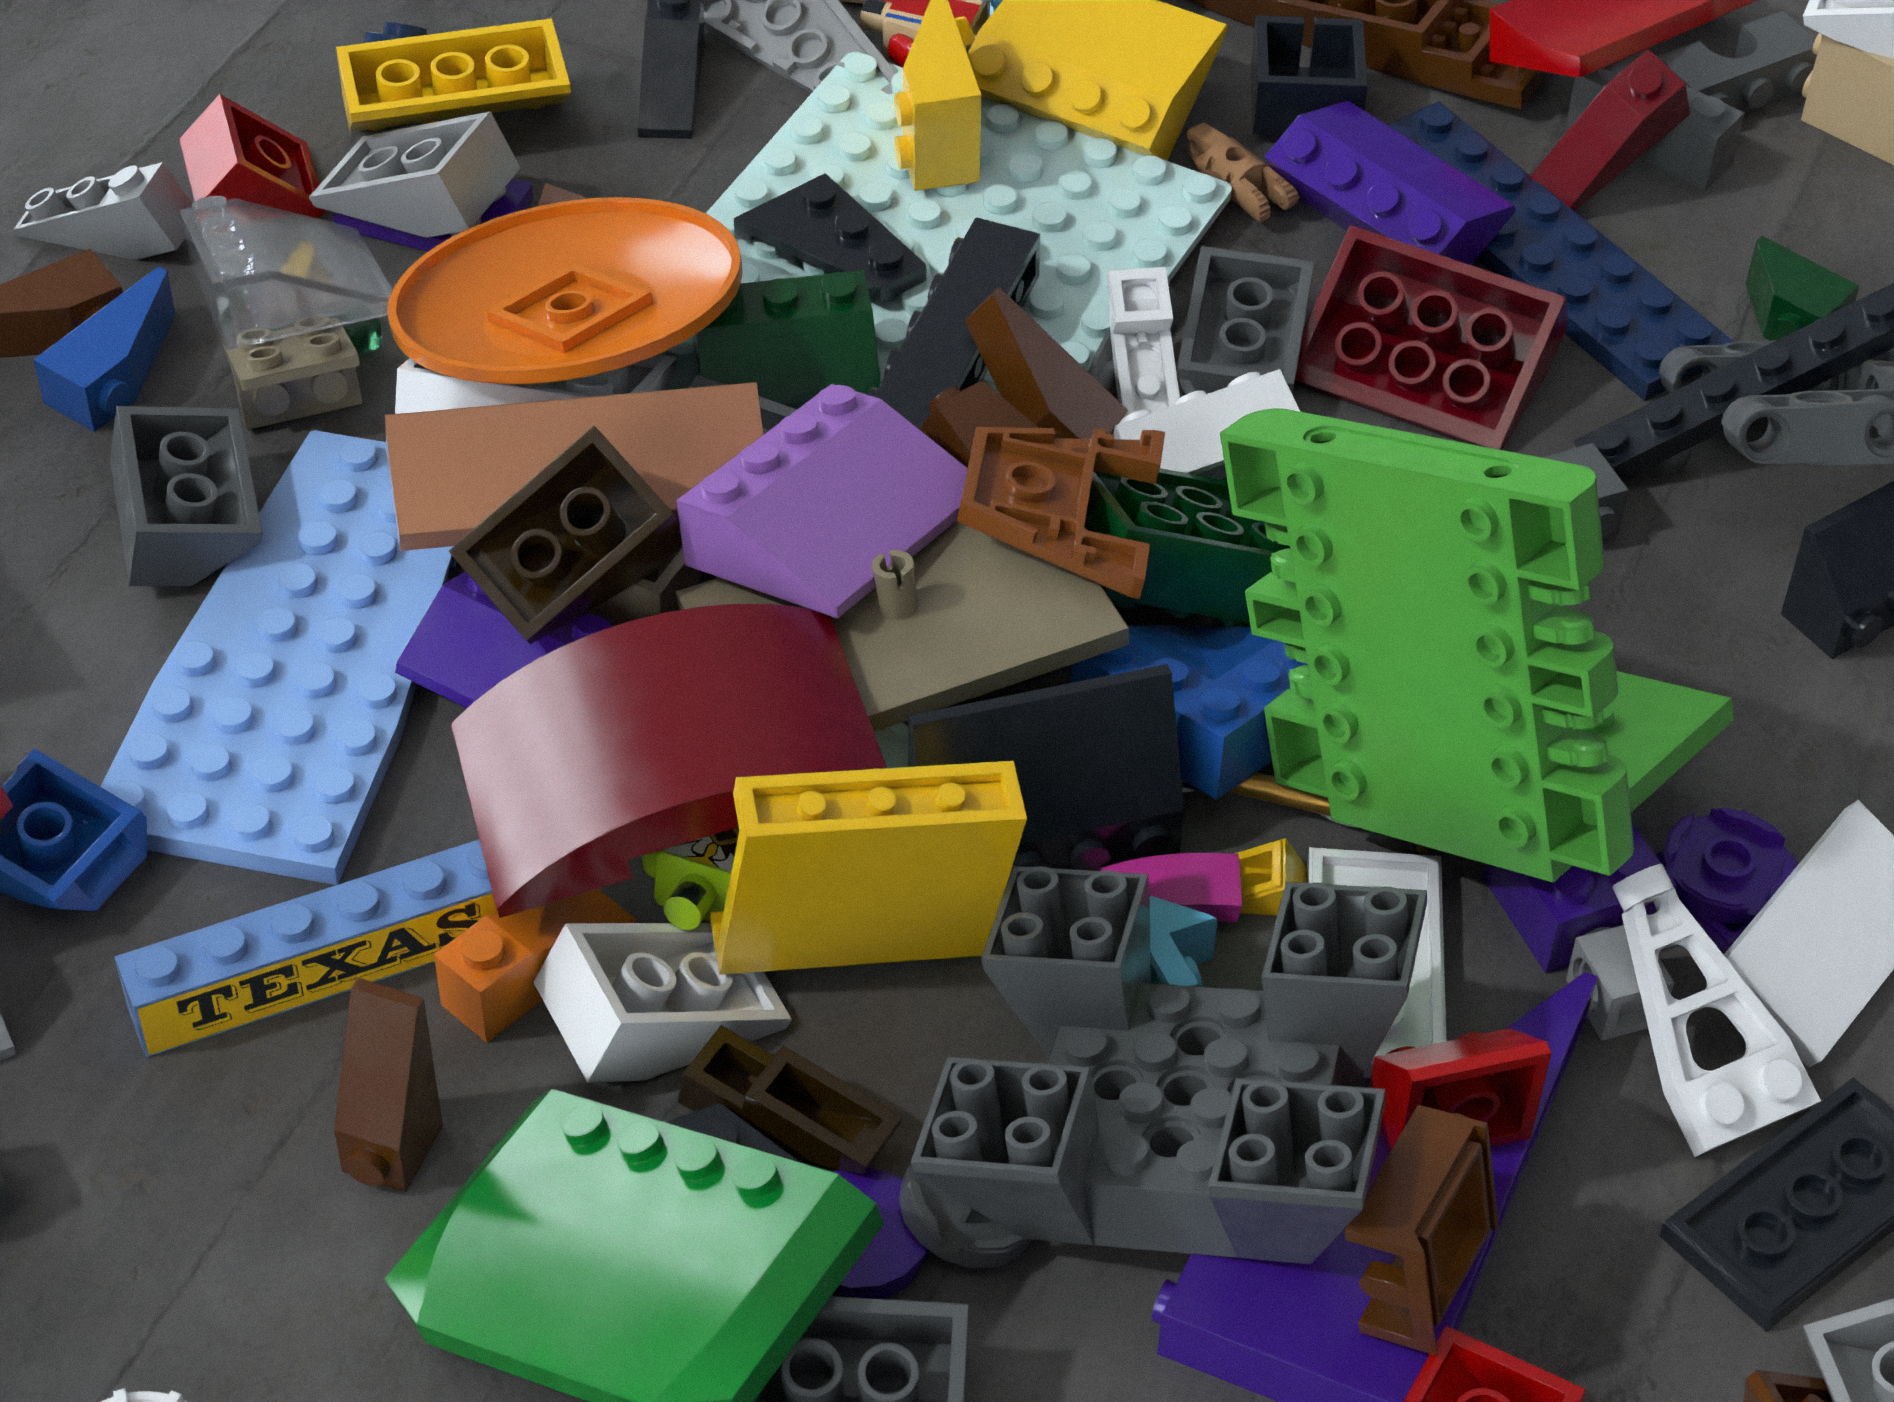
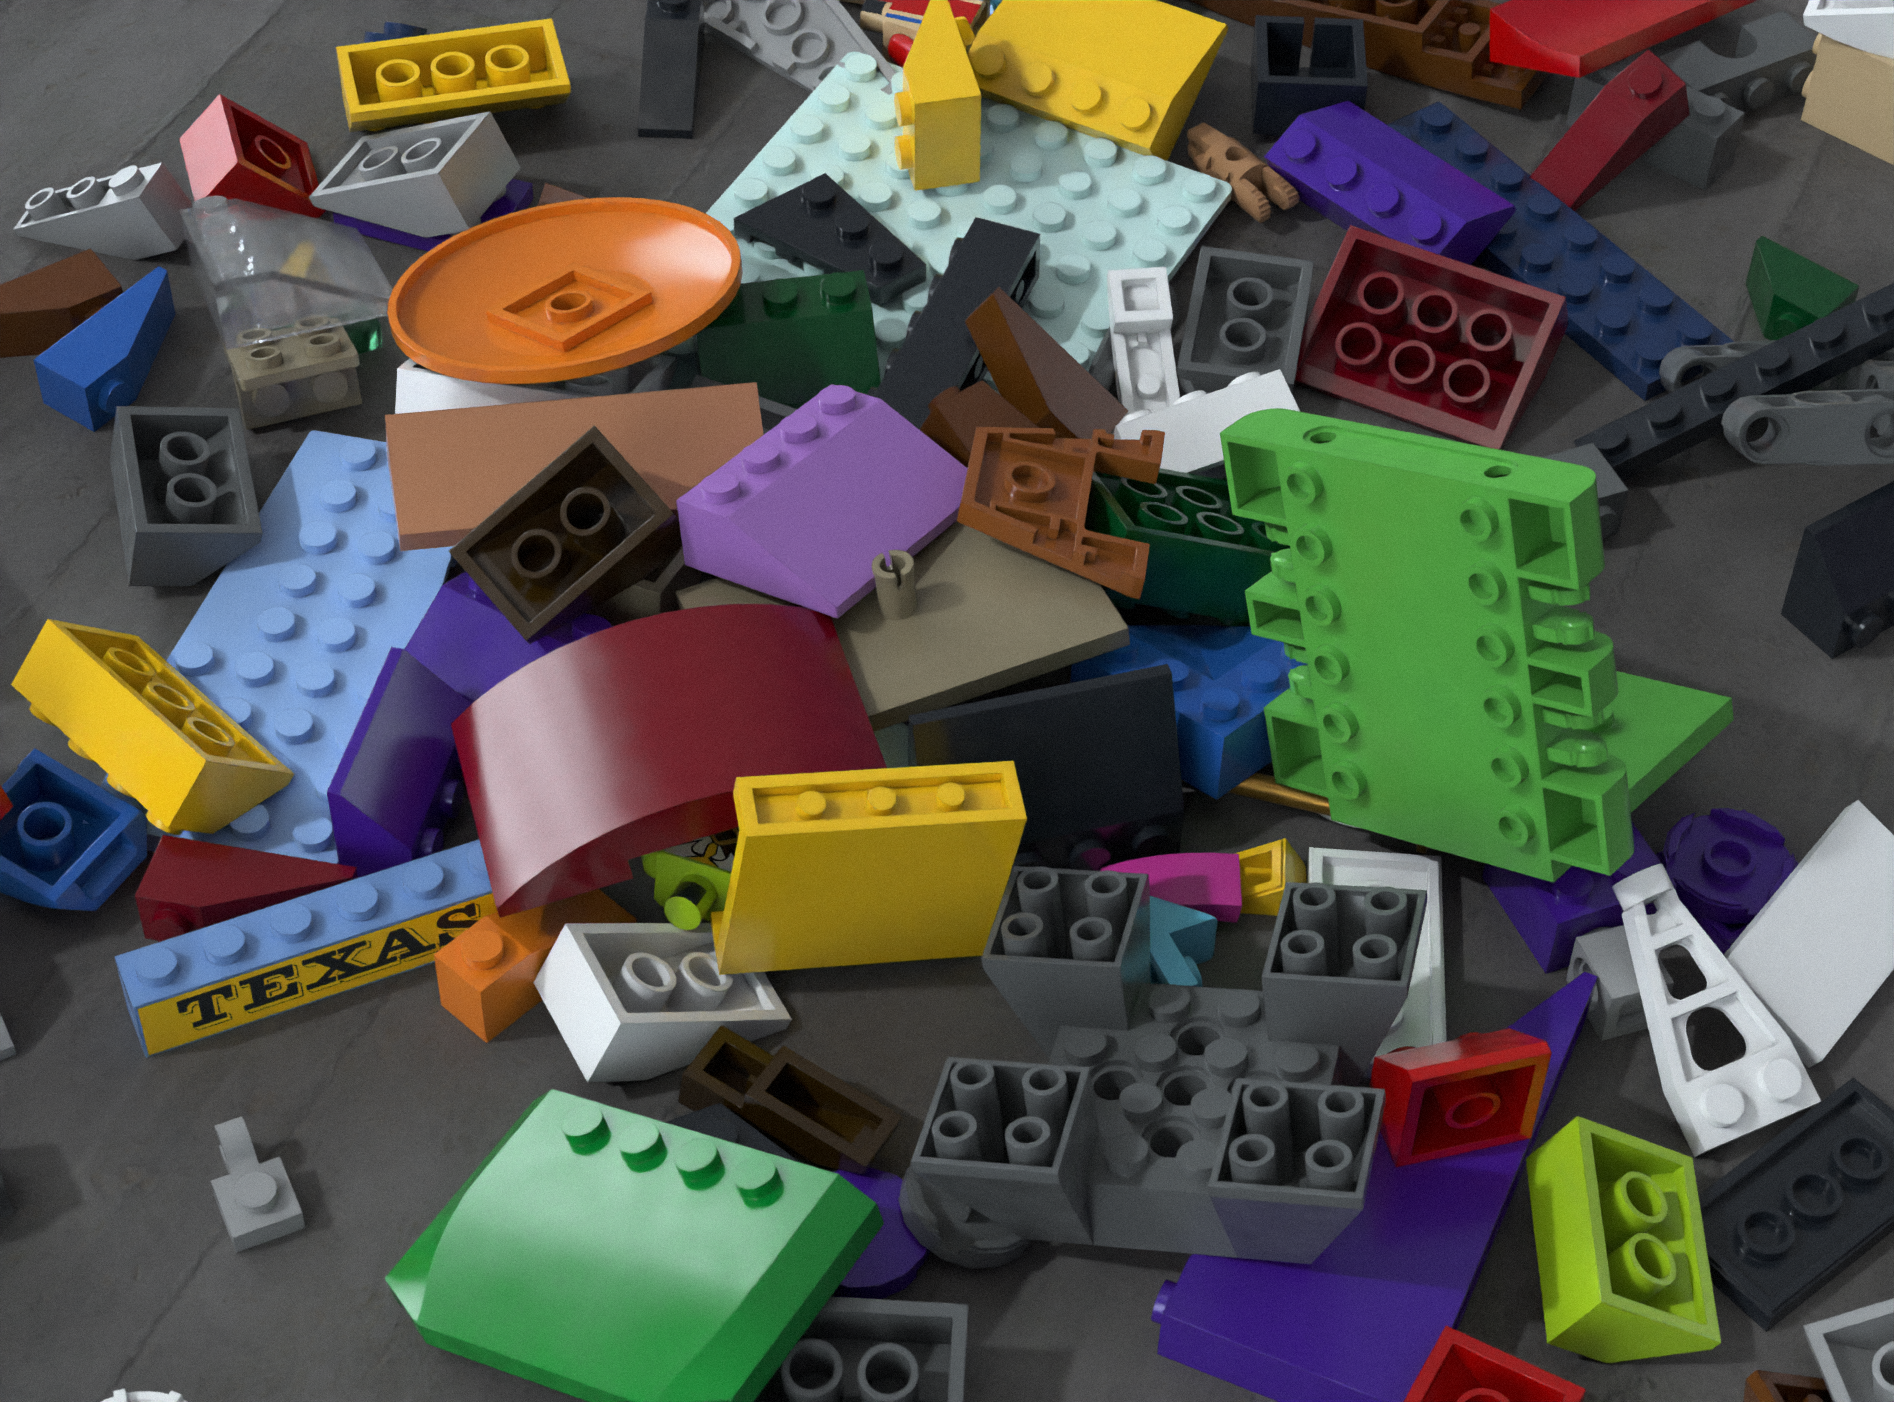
(147, 728): none -> yellow slope
(207, 883): none -> dark red slope
(254, 1196): none -> light grey plate
(386, 1087): reddish brown slope -> none
(398, 770): none -> dark purple slope
(1434, 1213): reddish brown window -> none
(1620, 1246): none -> lime slope

